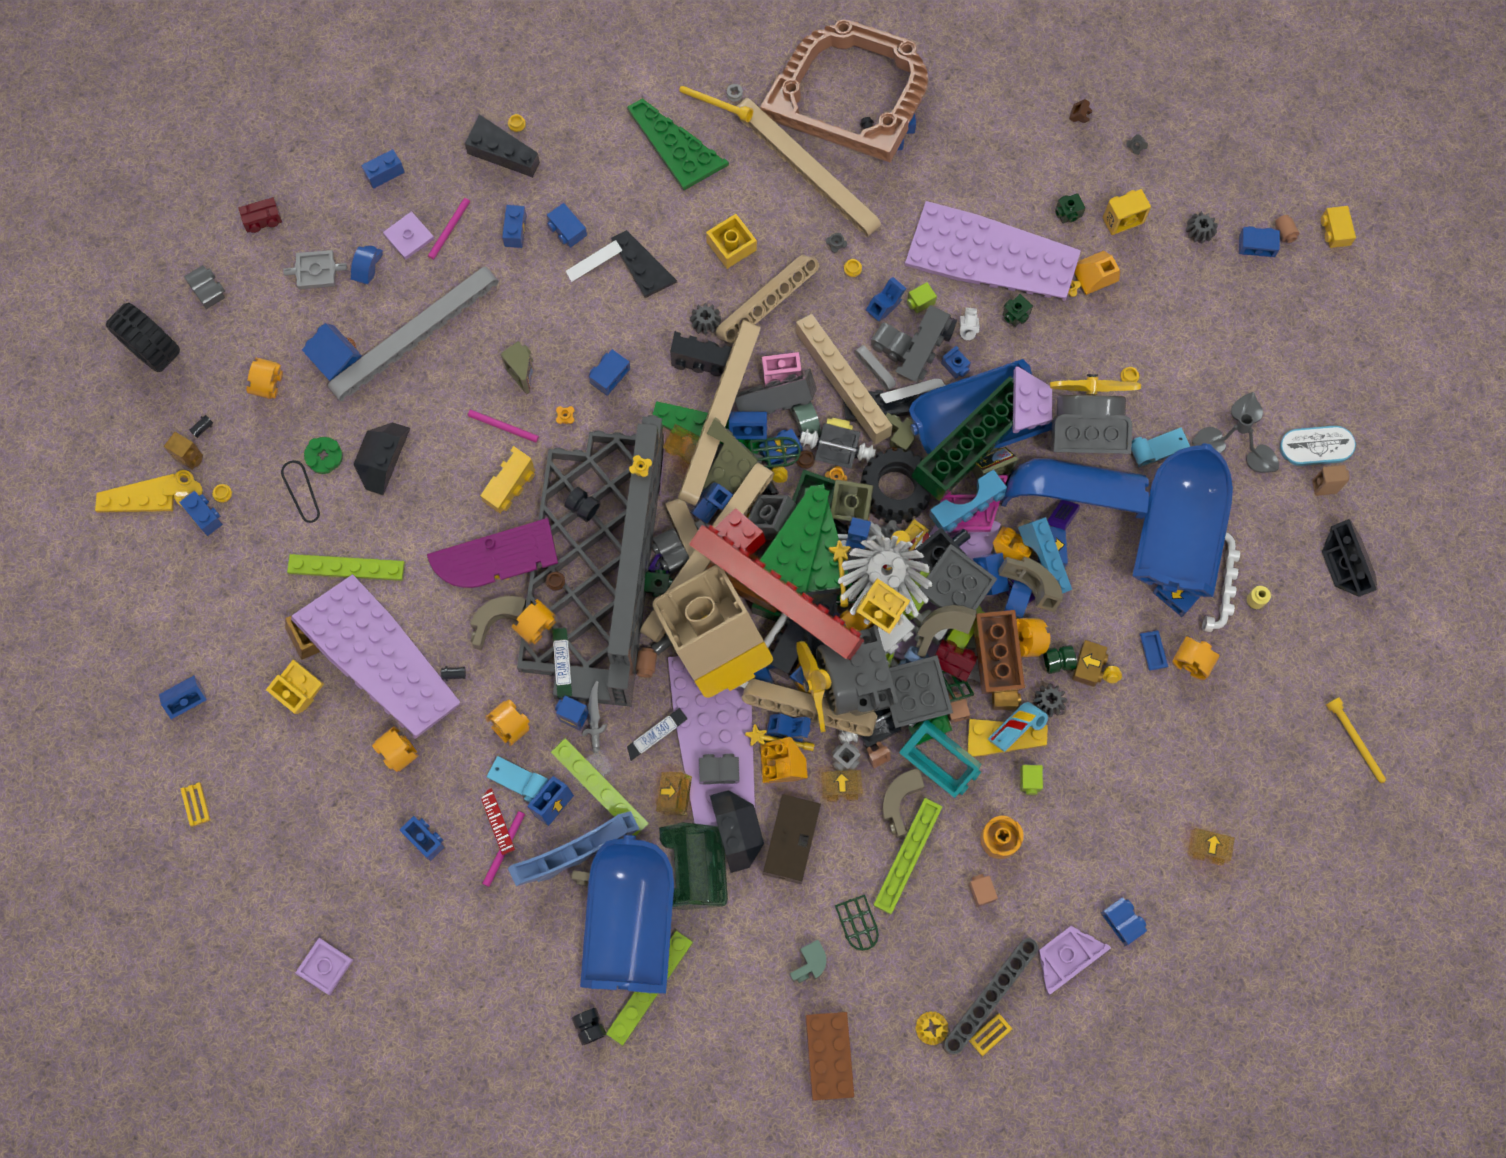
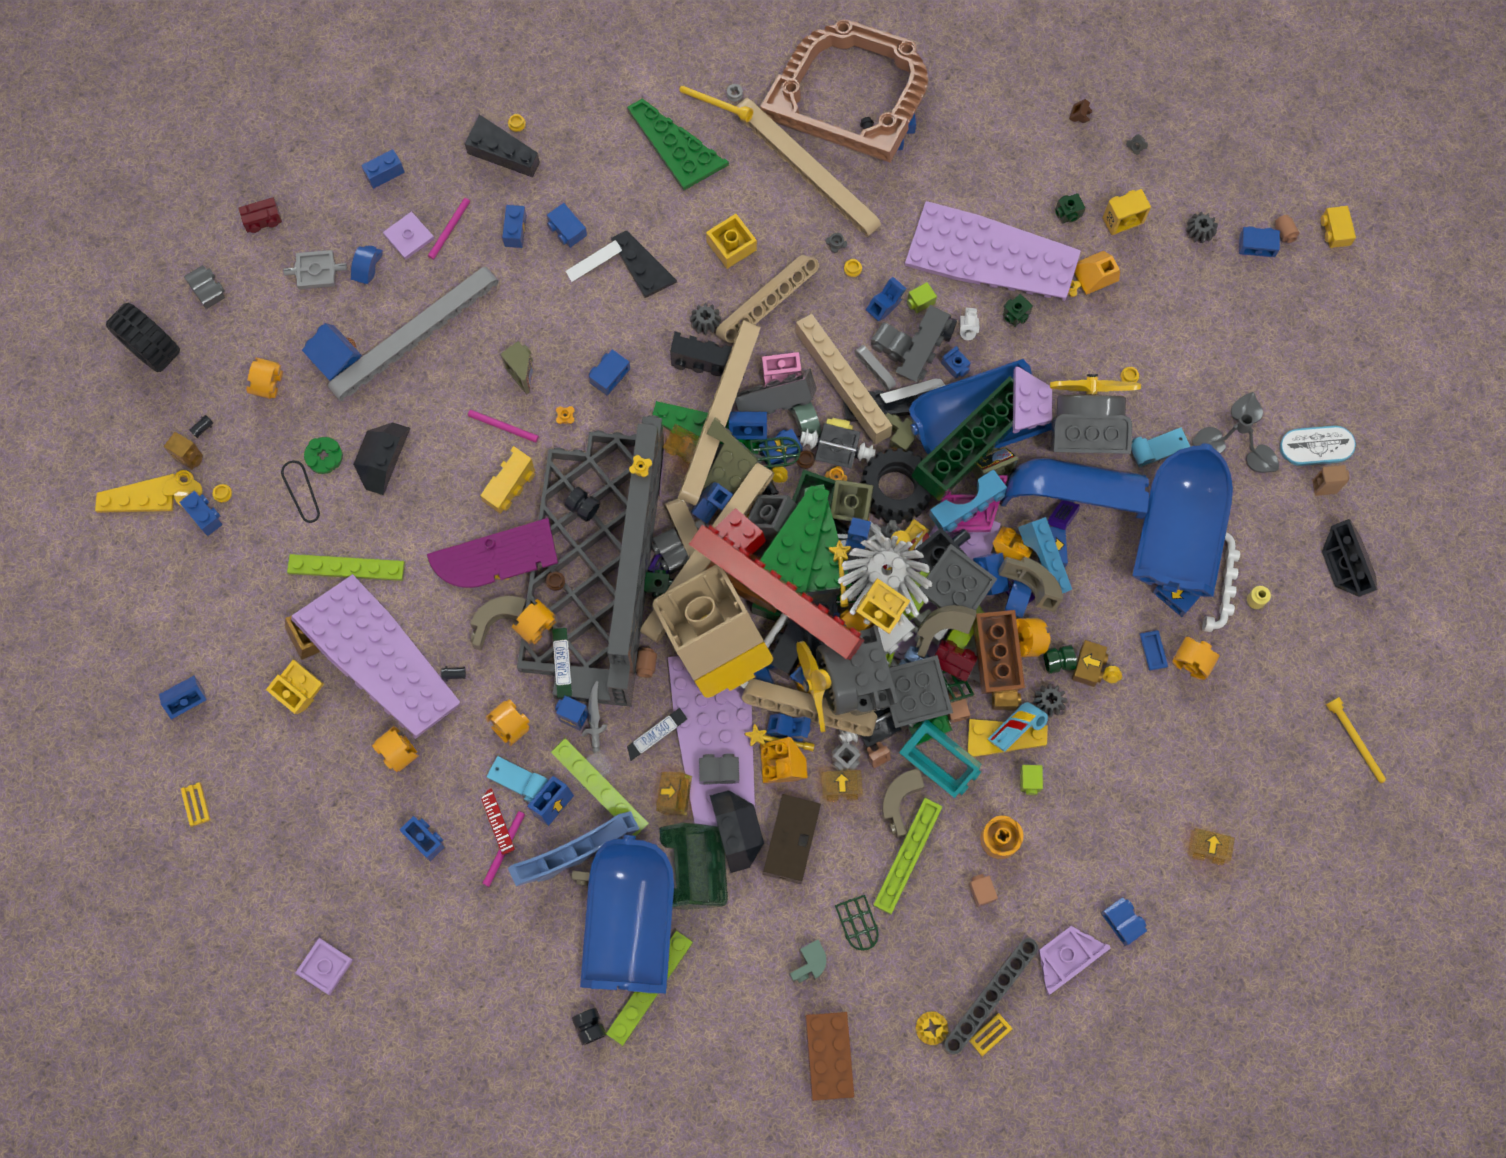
(662, 645): dark grey pin -> none

